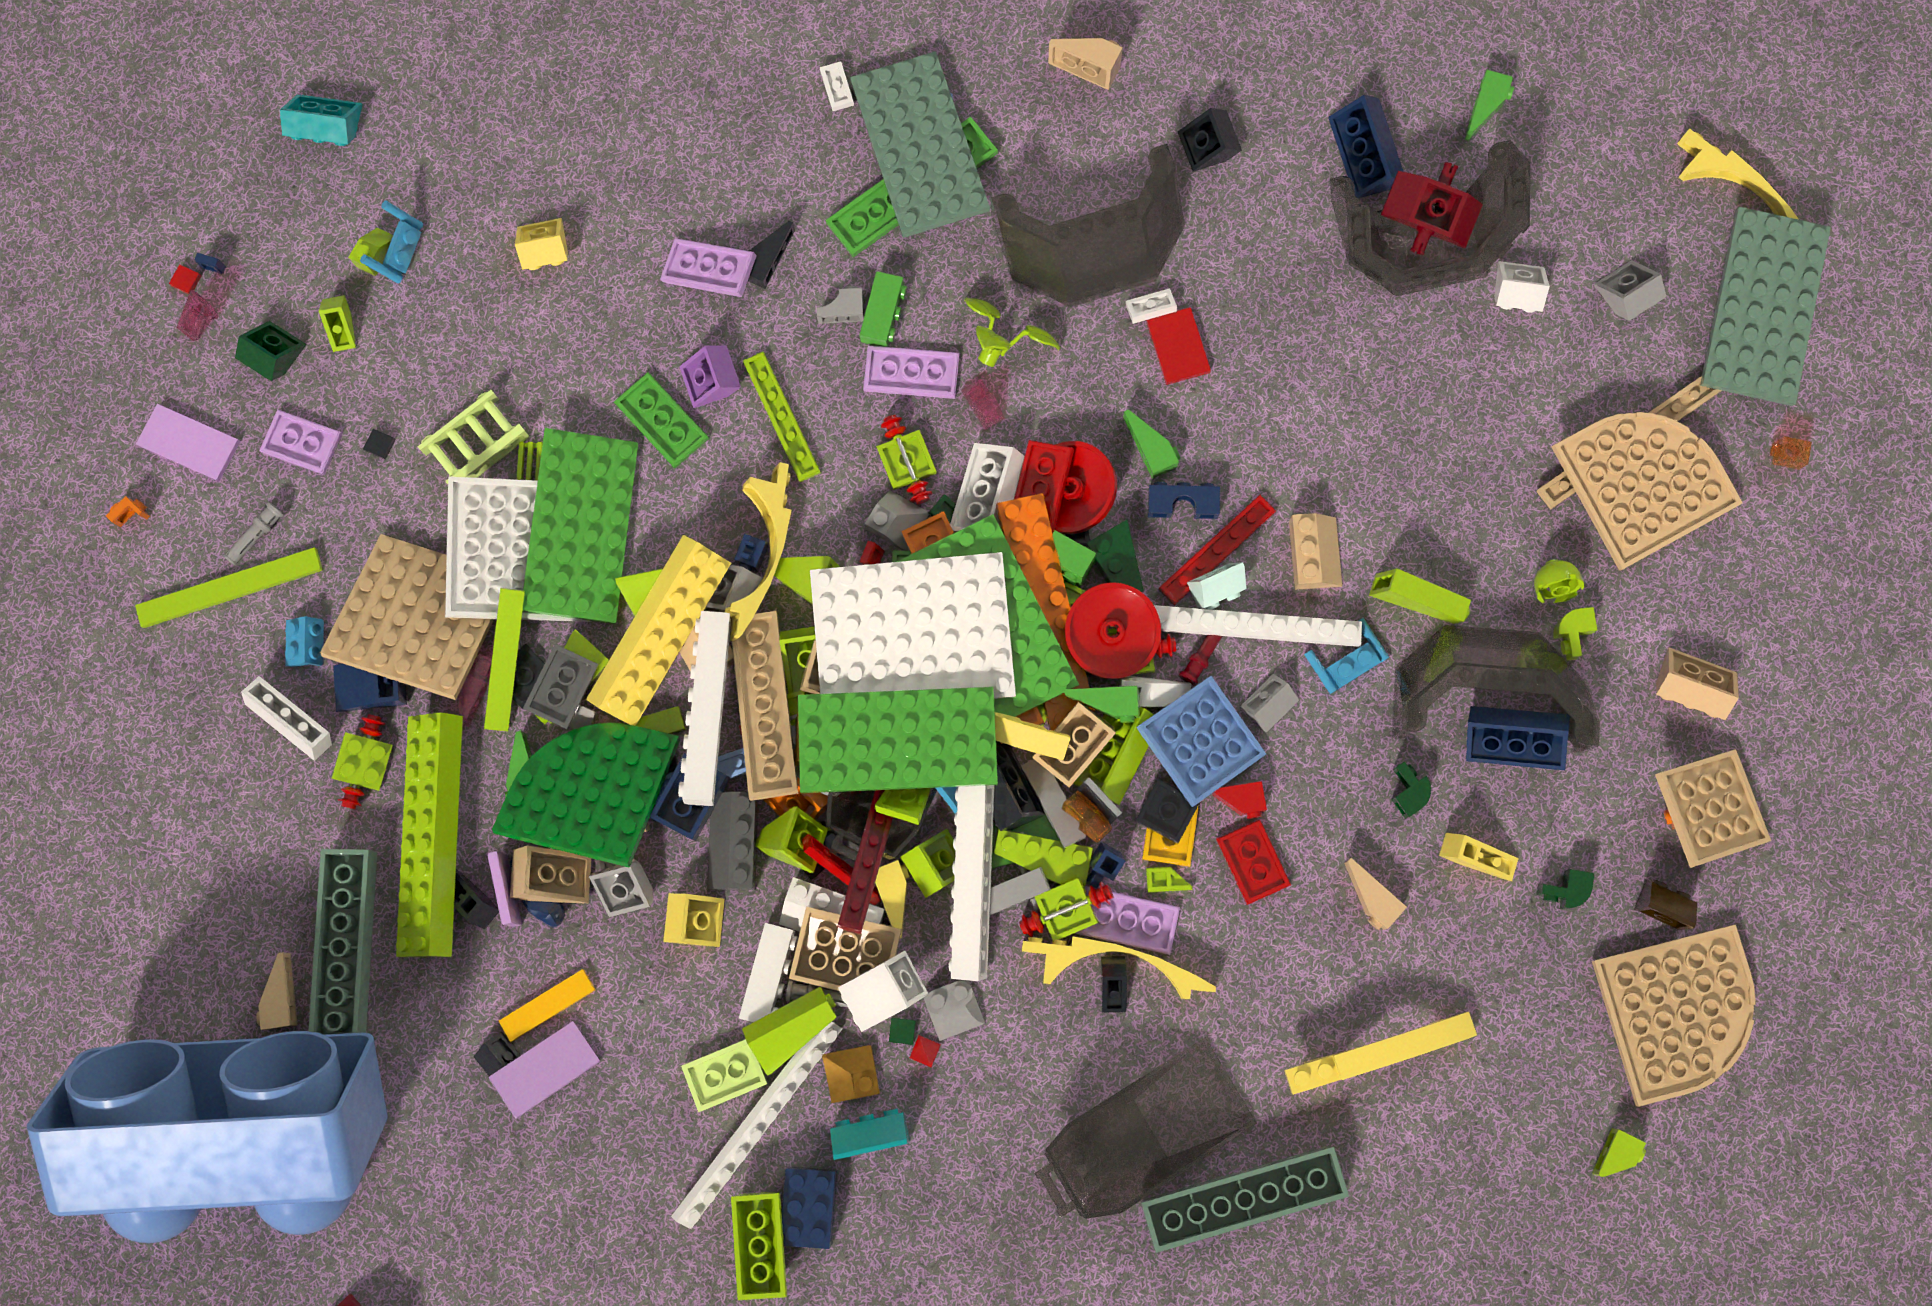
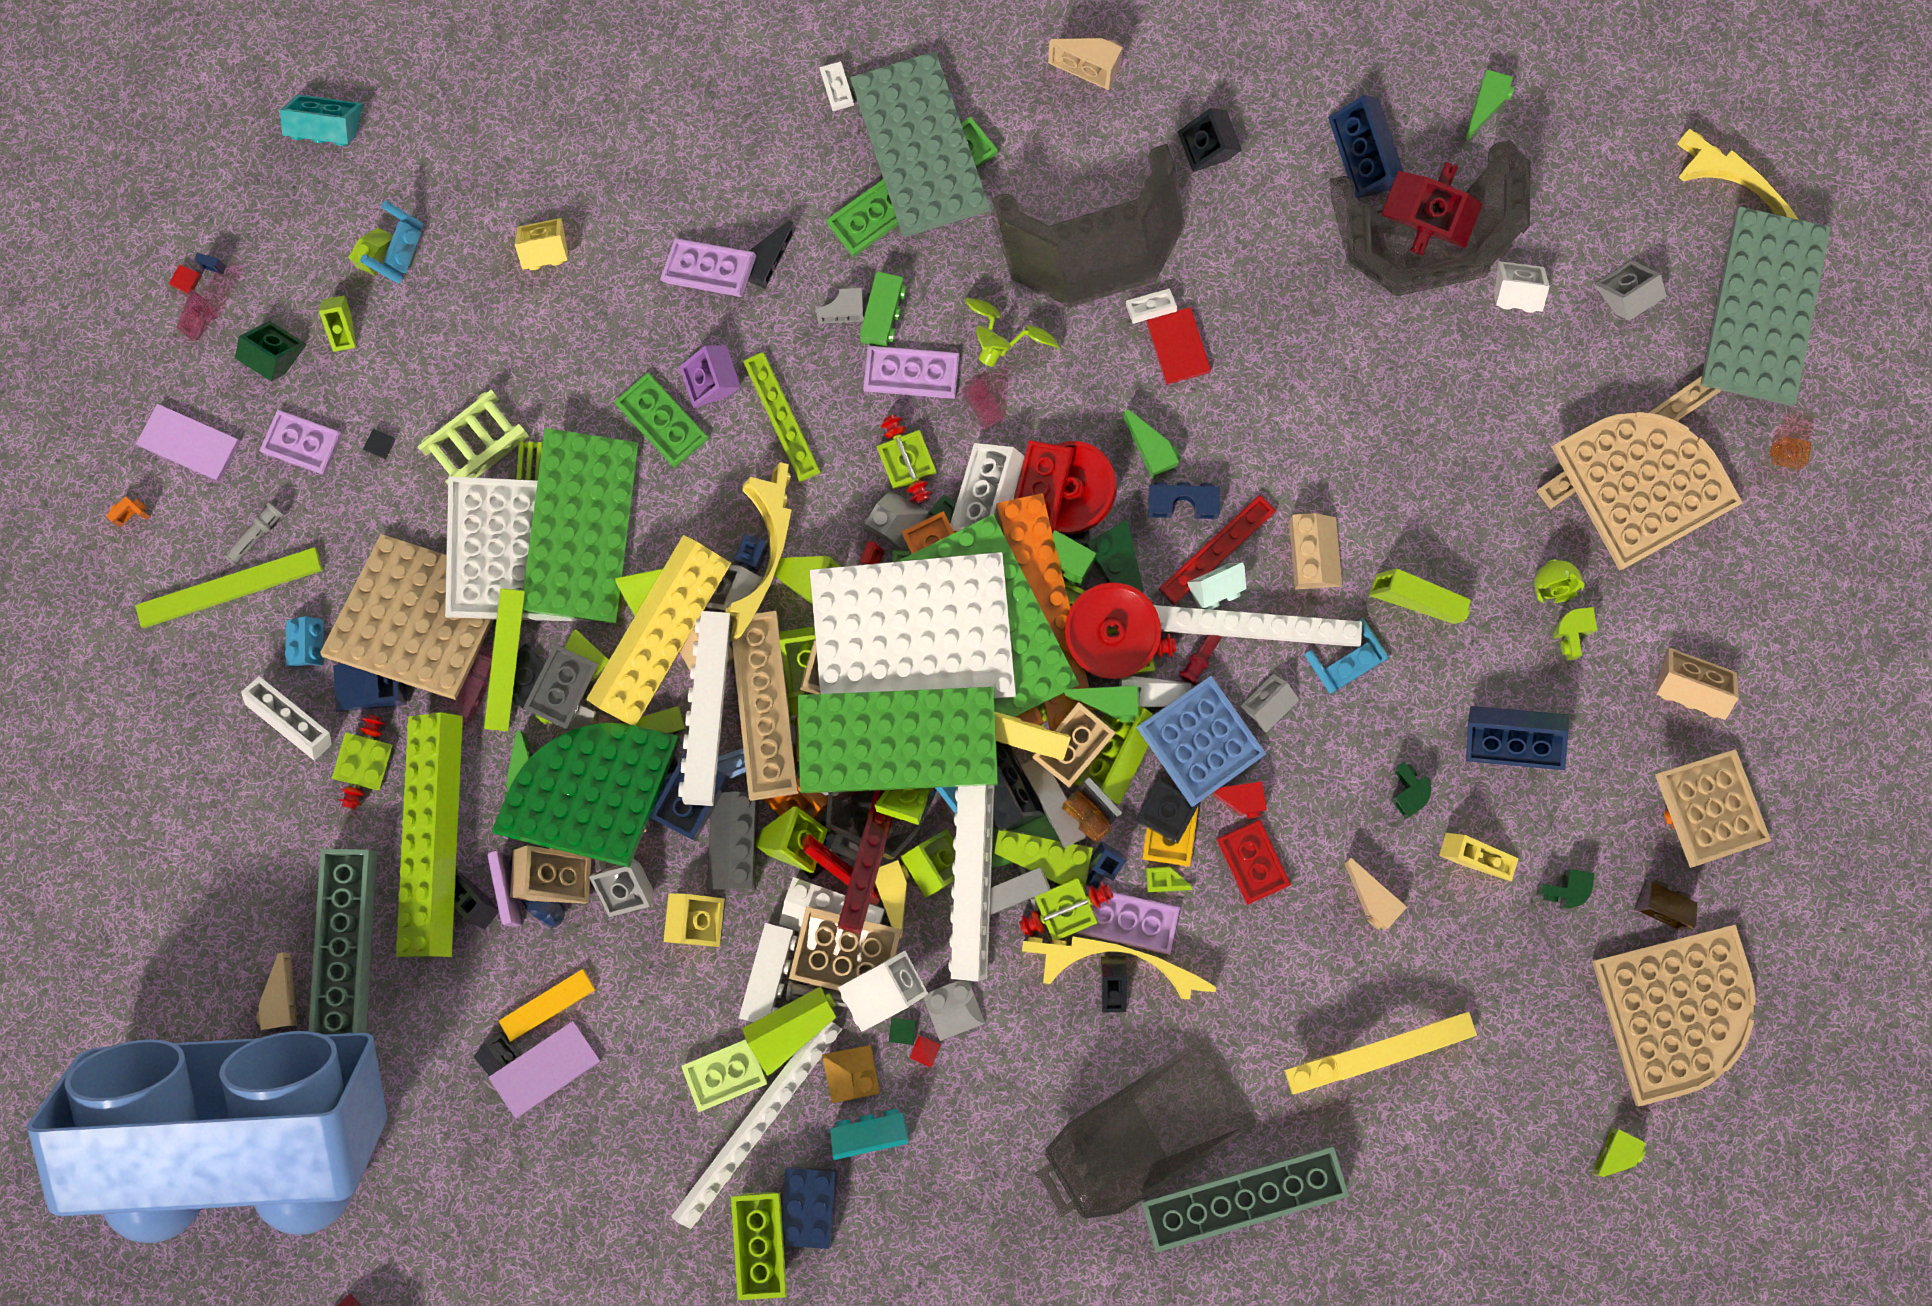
(1491, 662): clear smoke windscreen -> none

